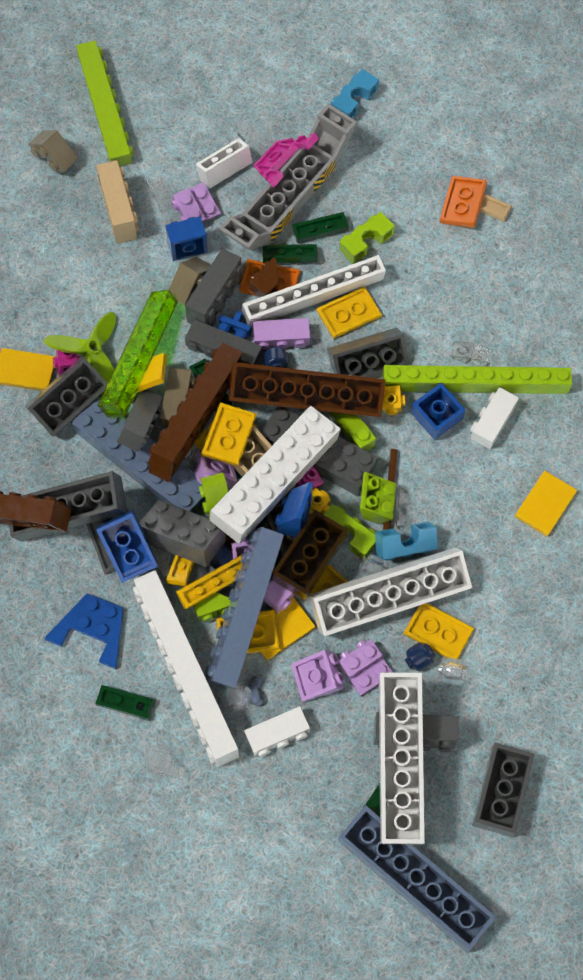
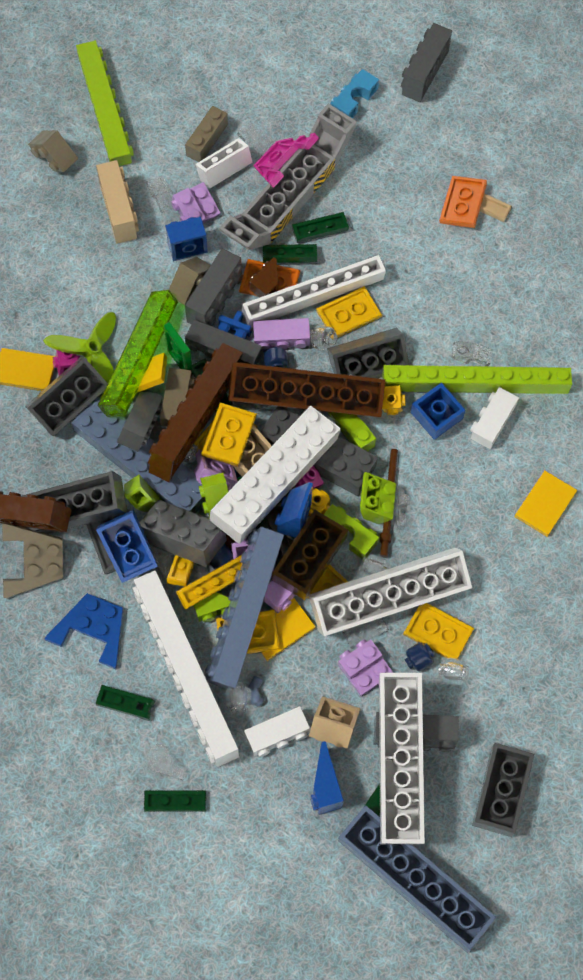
(41, 559): none -> dark tan wing
(140, 494): none -> lime slope
(174, 800): none -> dark green tile
(177, 348): none -> green tile
(206, 134): none -> dark tan brick
(318, 675): lavender plate -> none
(323, 337): none -> clear head
(326, 790): none -> blue slope
(334, 722): none -> tan slope
(365, 631): none -> clear slope
(376, 227): lime arch -> none
(421, 540): dark azure arch -> none
(426, 62): none -> dark grey brick

